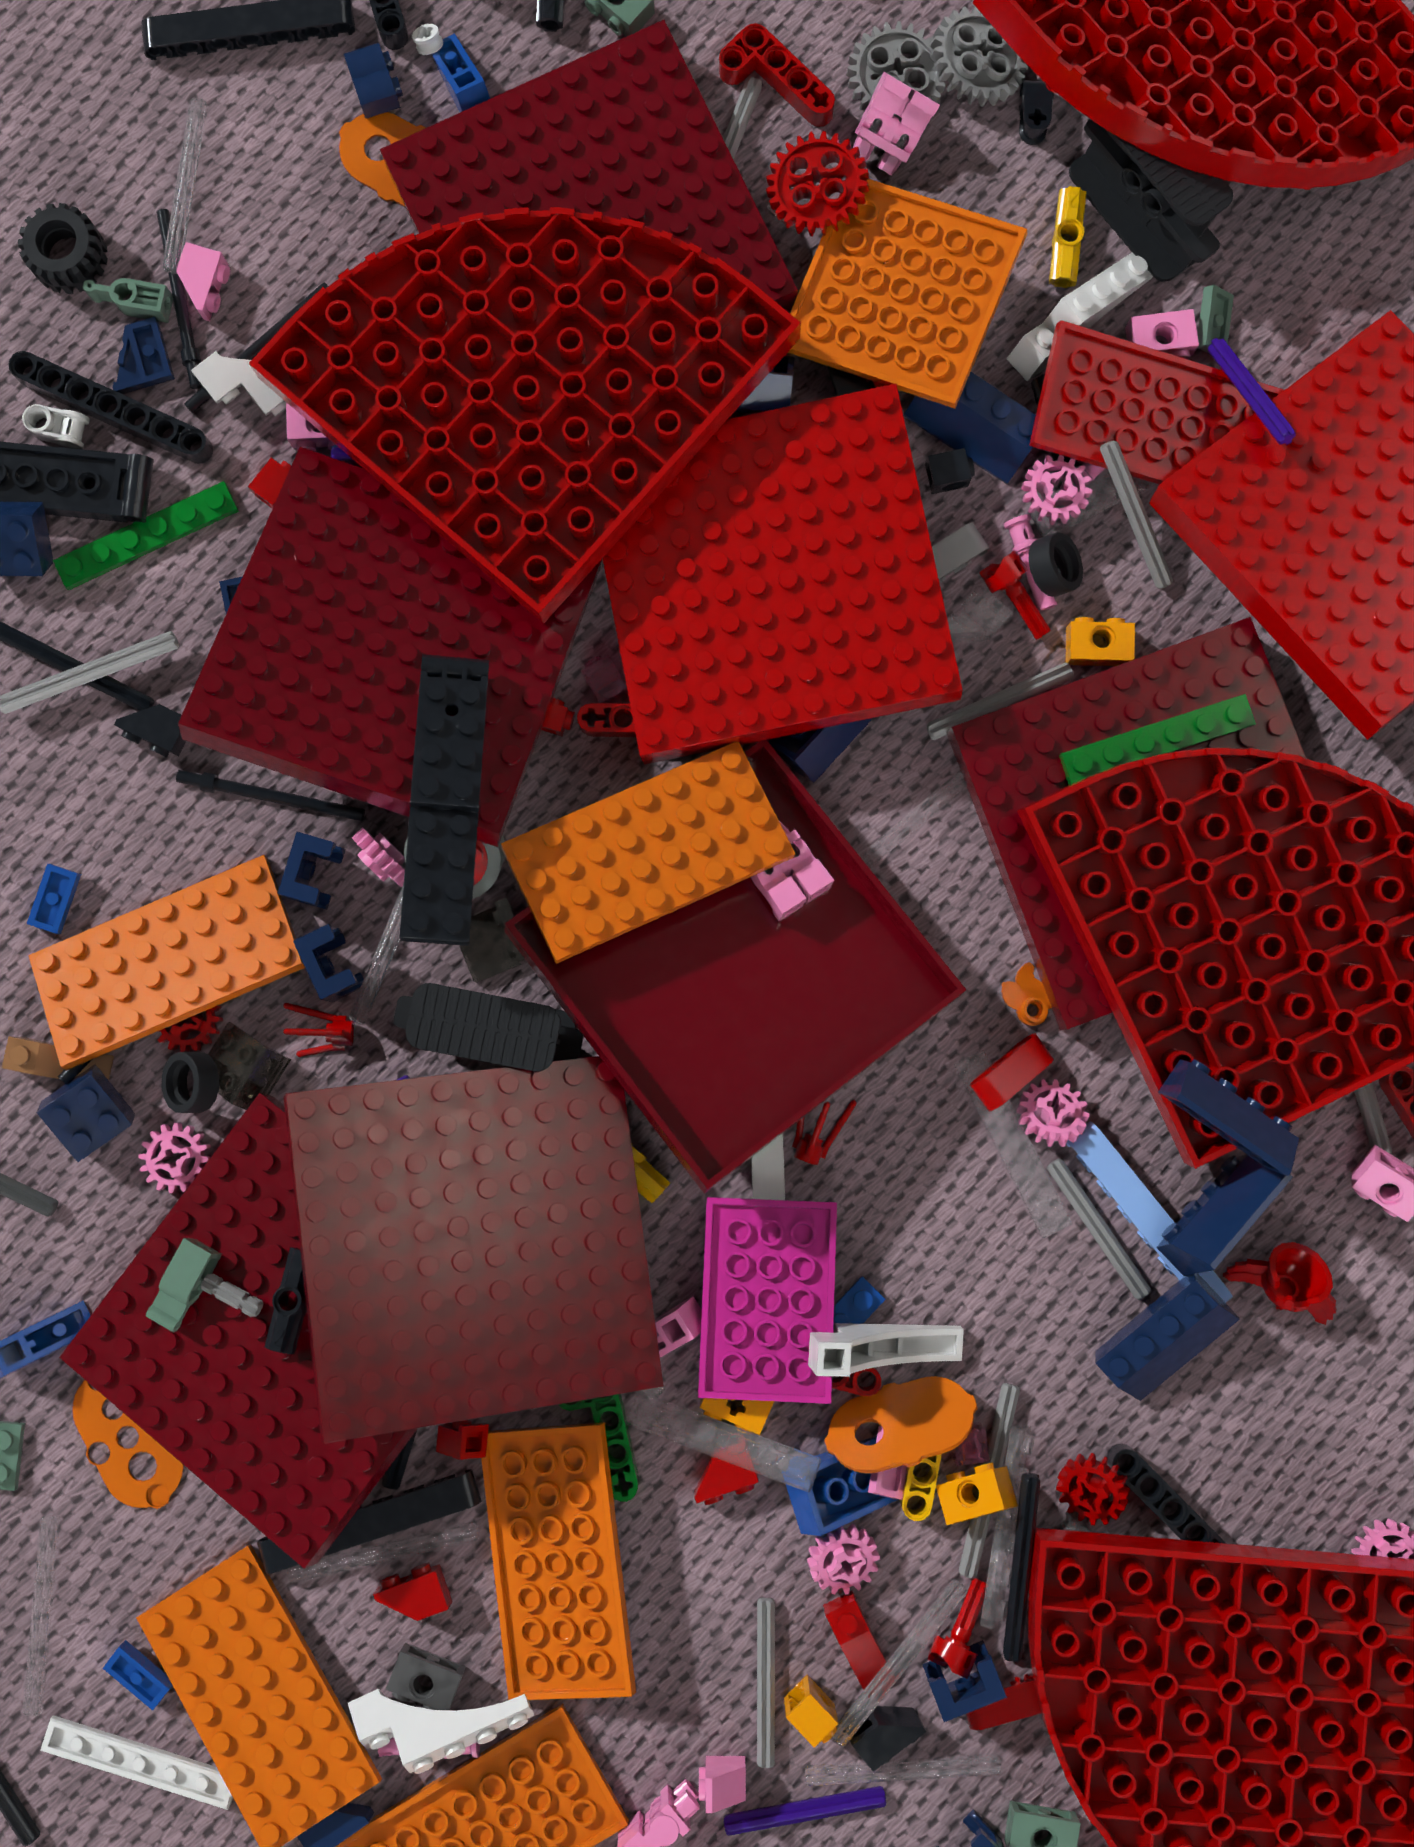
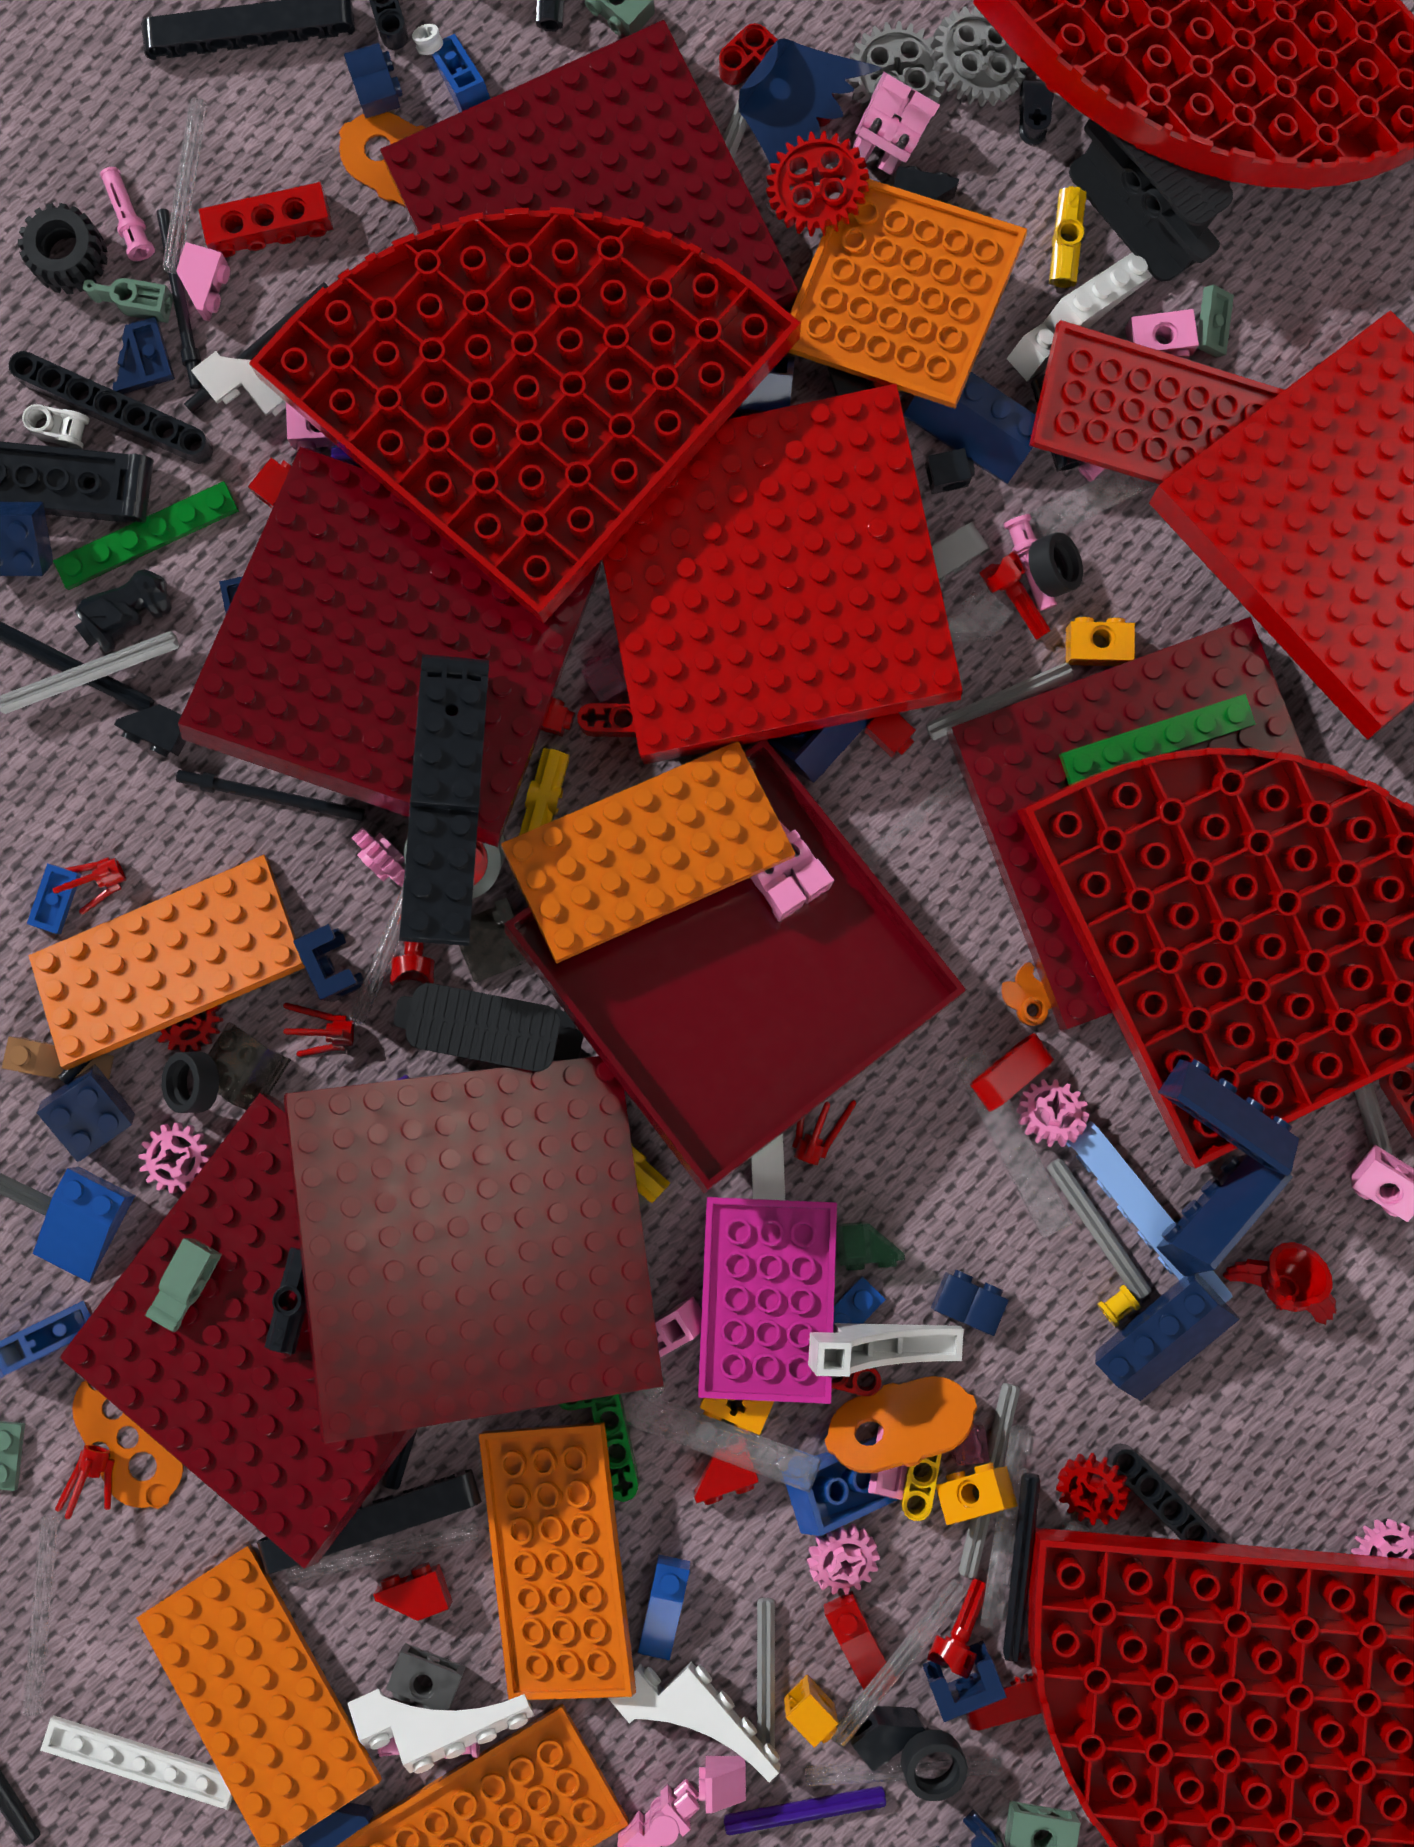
(81, 1222): none -> blue slope
(90, 1464): none -> red plant
(106, 873): none -> red plant
(116, 610): none -> black animal
(130, 225): none -> bright pink pin
(138, 1675): blue plate -> none
(232, 1295): light grey axle -> none
(251, 212): none -> red brick
(302, 866): dark blue panel -> none
(412, 965): none -> red piece
(462, 1439): red brick -> none
(545, 790): none -> yellow piece
(664, 1607): none -> blue slope
(696, 1704): none -> white arch
(792, 90): none -> dark blue piece
(862, 1244): none -> clear green slope
(891, 733): none -> red brick
(936, 186): none -> black slope
(944, 1785): none -> black tyre
(970, 1303): none -> dark blue brick
(1068, 496): bright pink gear -> none
(1119, 1306): none -> yellow bush
(1136, 514): light grey axle -> none
(1251, 391): dark purple axle -> none

